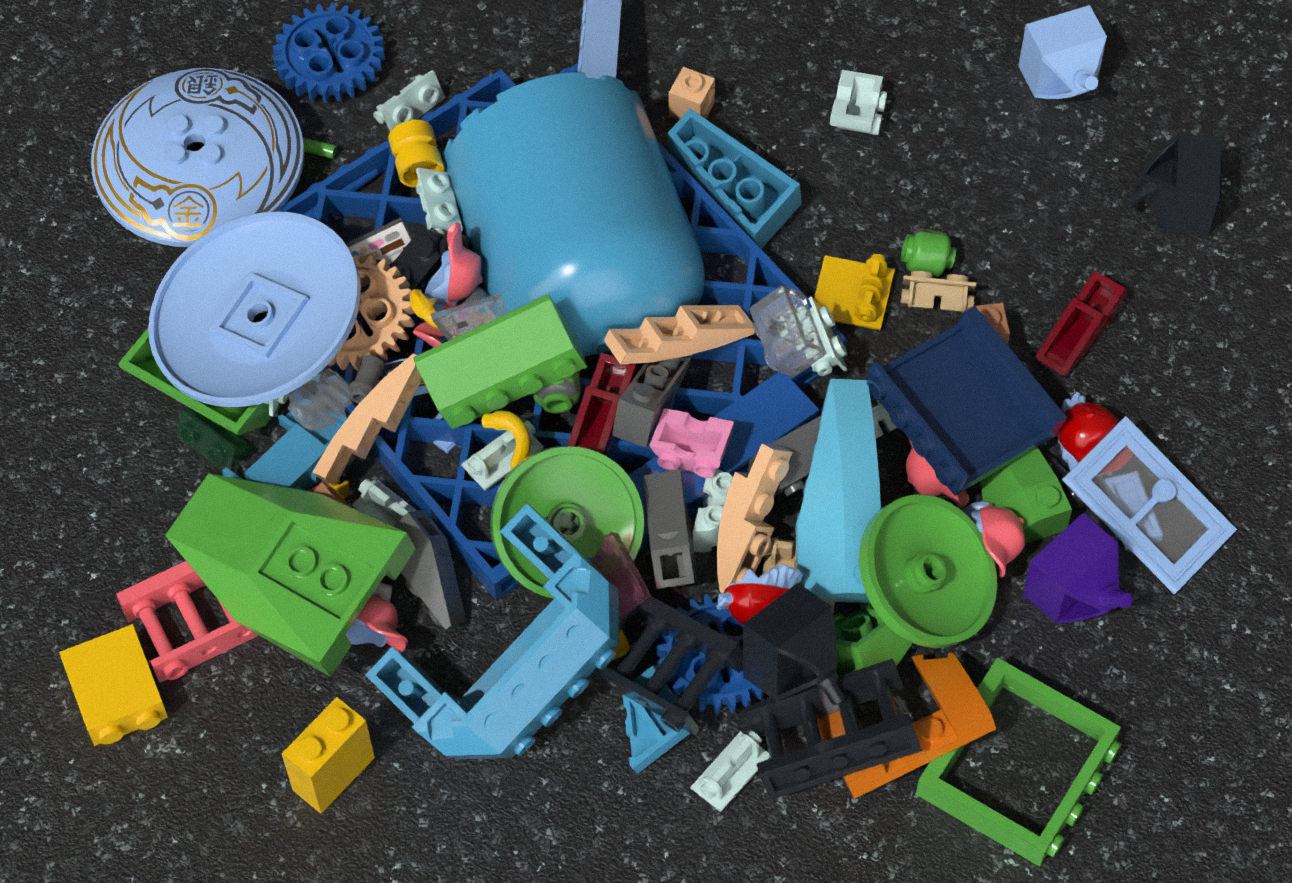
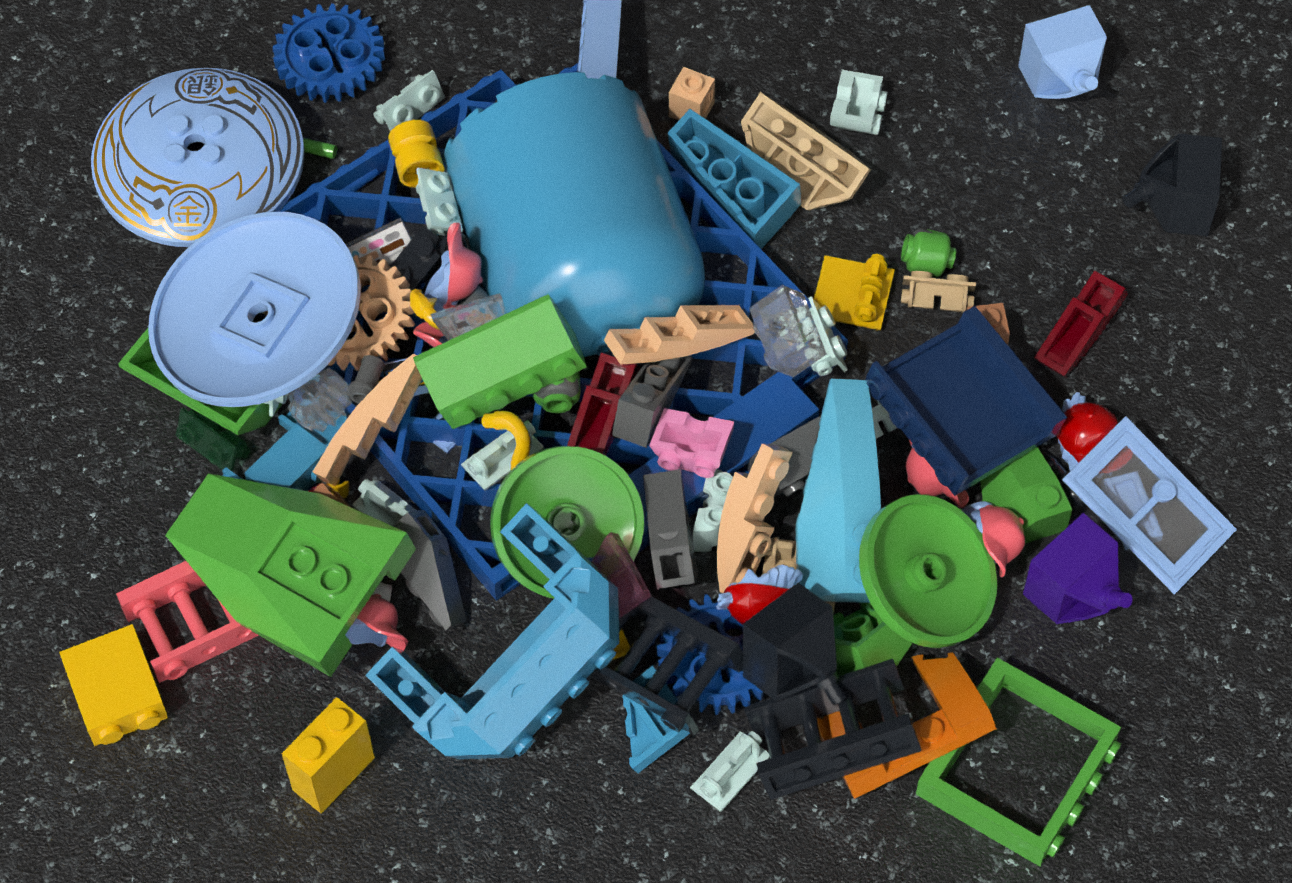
(803, 153): none -> tan wedge

